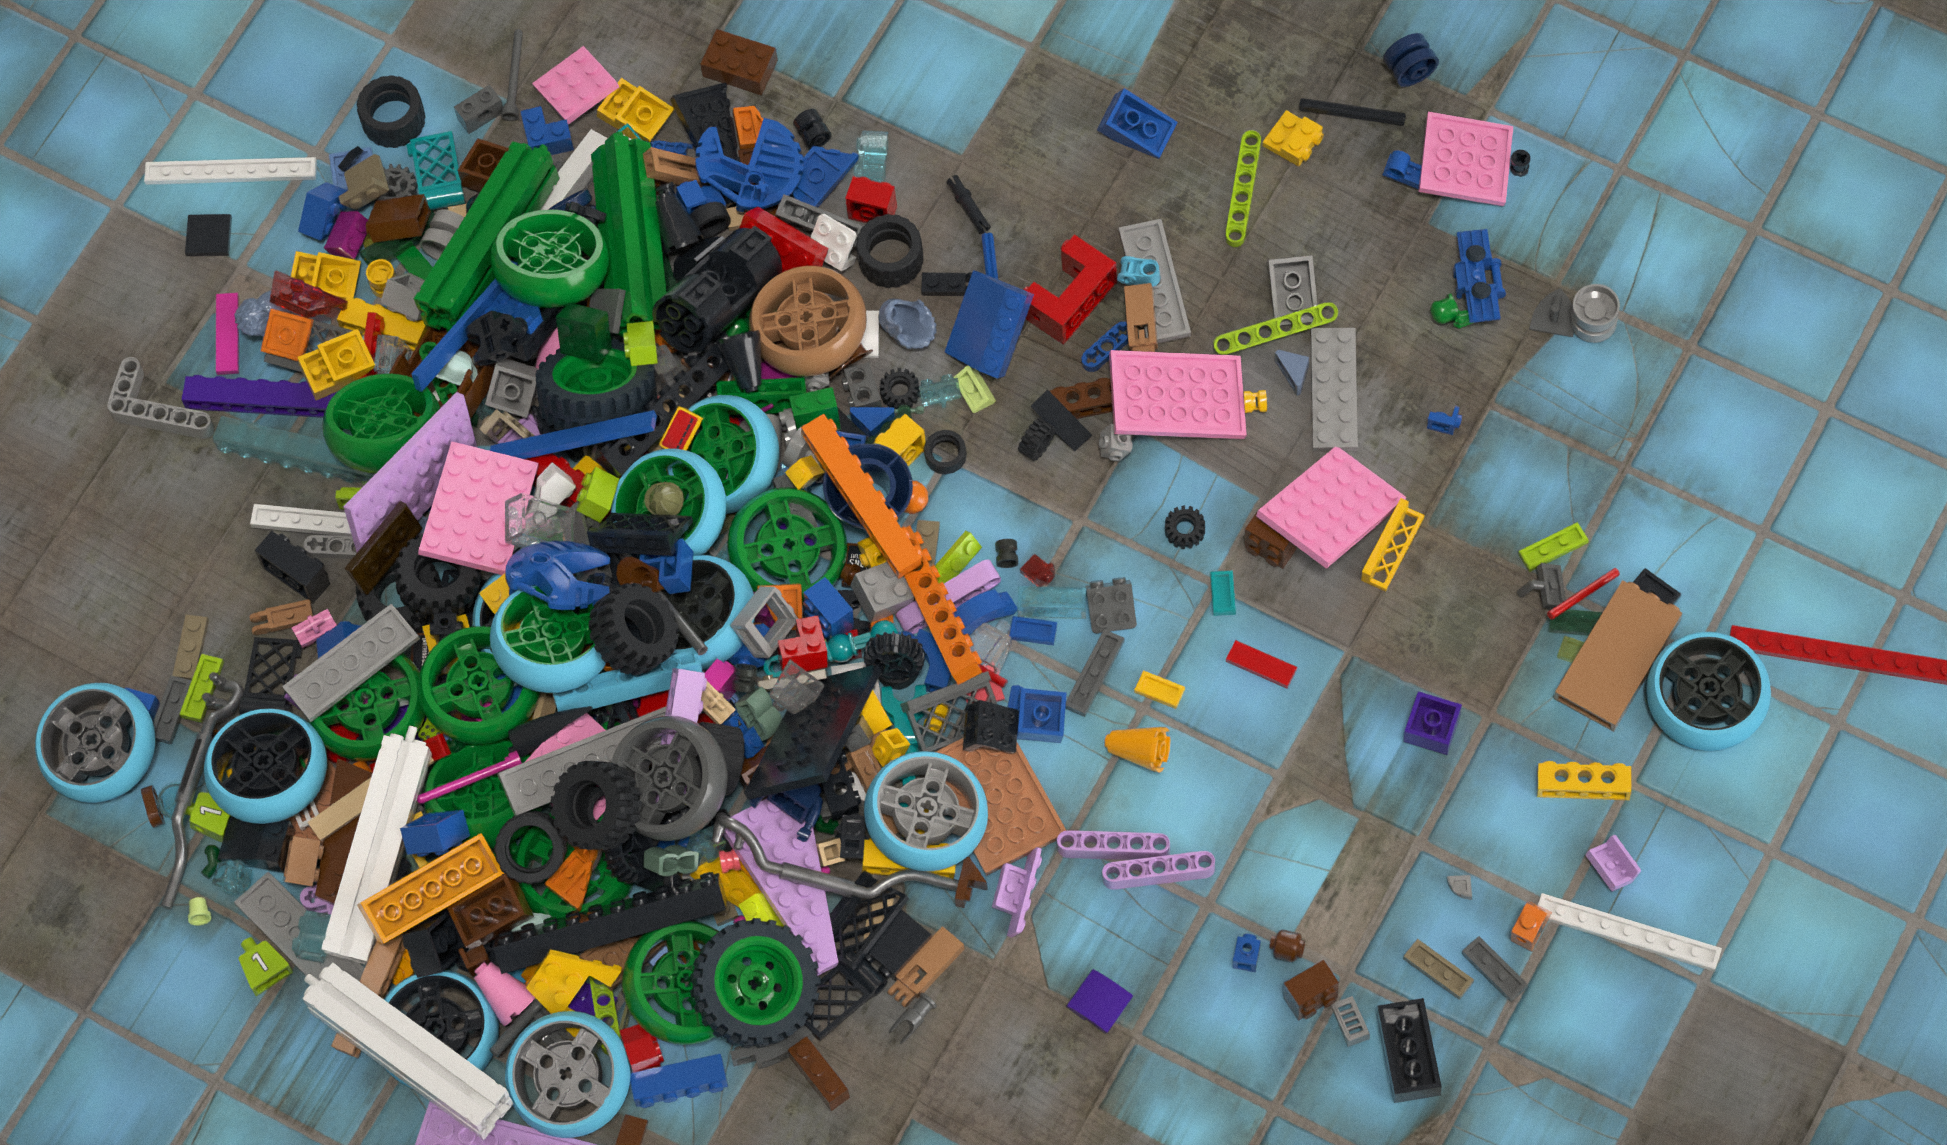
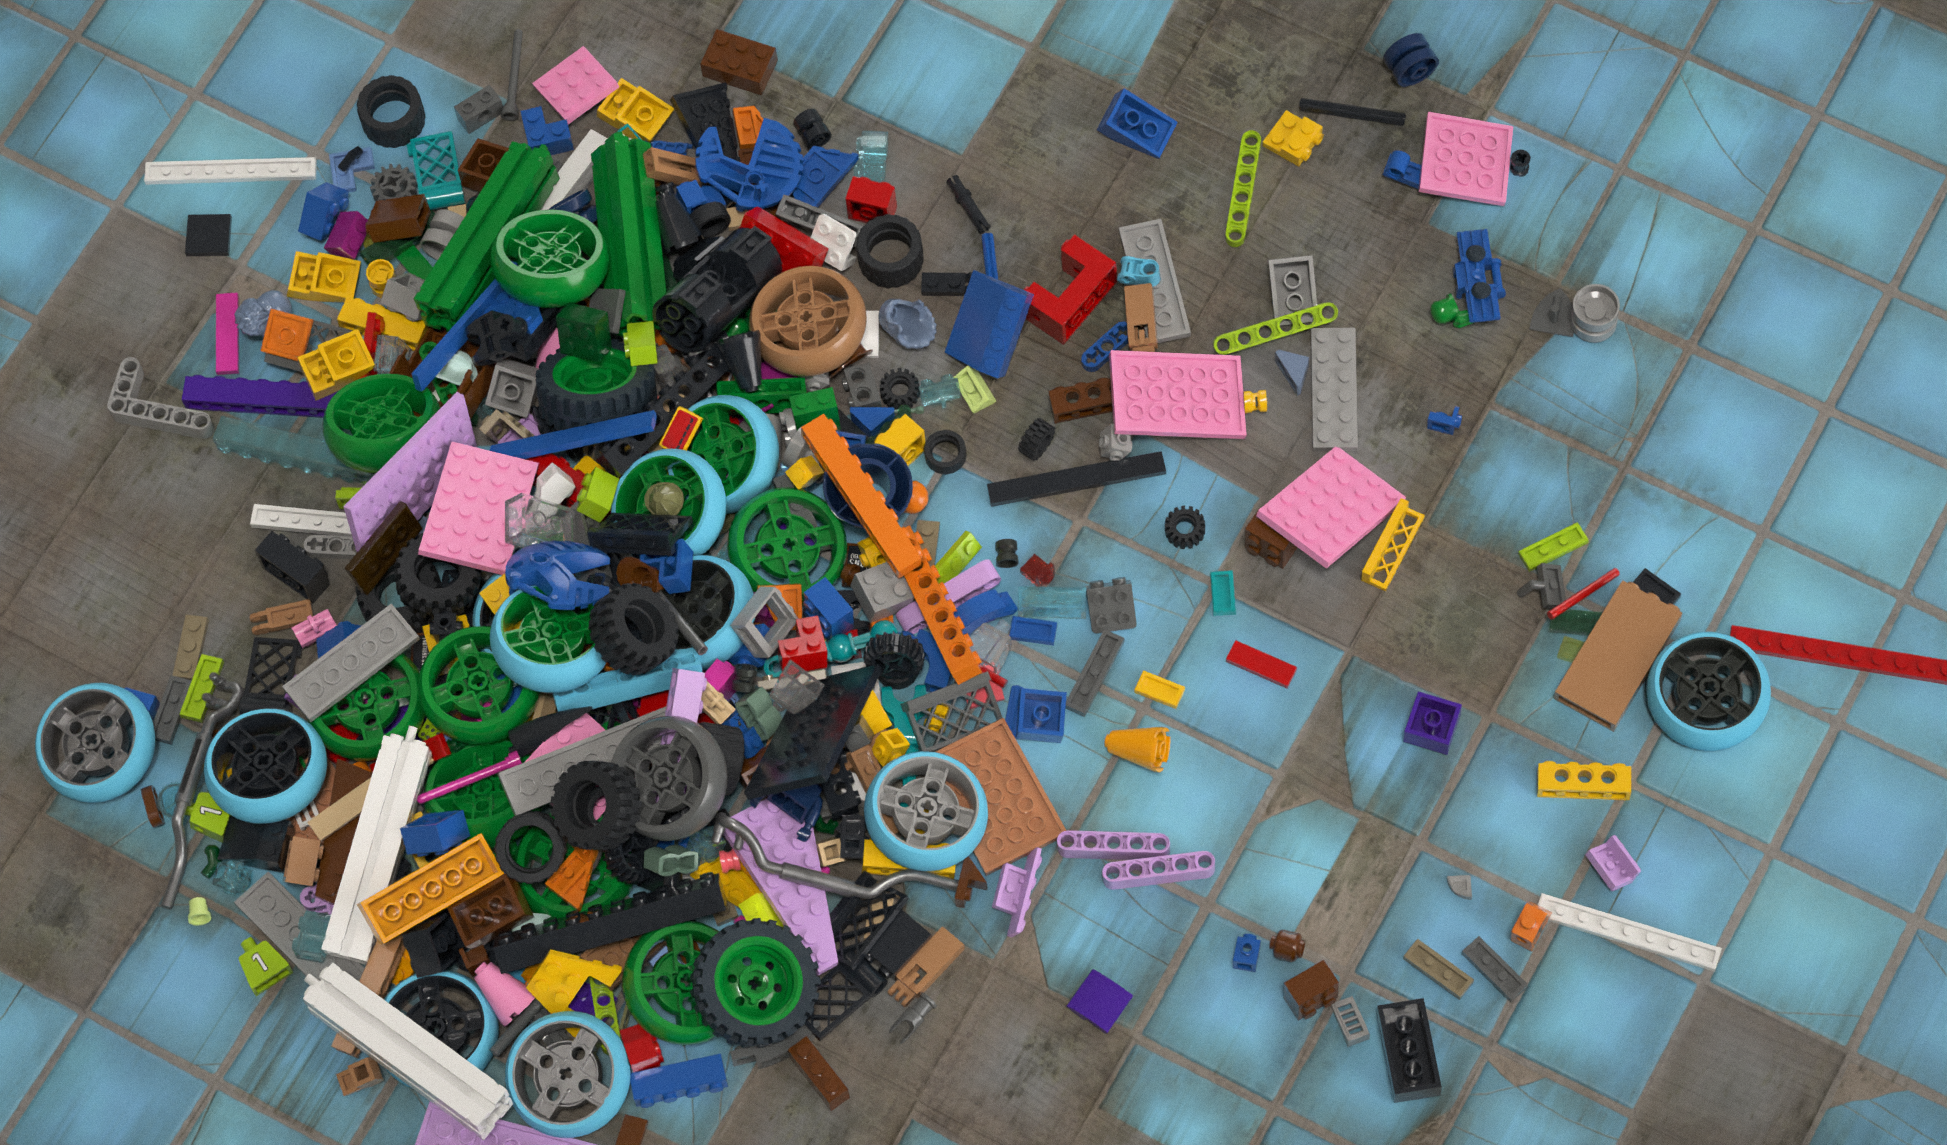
(303, 298): clear red wing -> none
(359, 1076): none -> medium nougat brick
(364, 183): dark tan bracket -> none
(593, 215): black plate -> none
(990, 727): black bracket -> none
(1057, 415): black sticker -> none
(1076, 479): none -> black tile

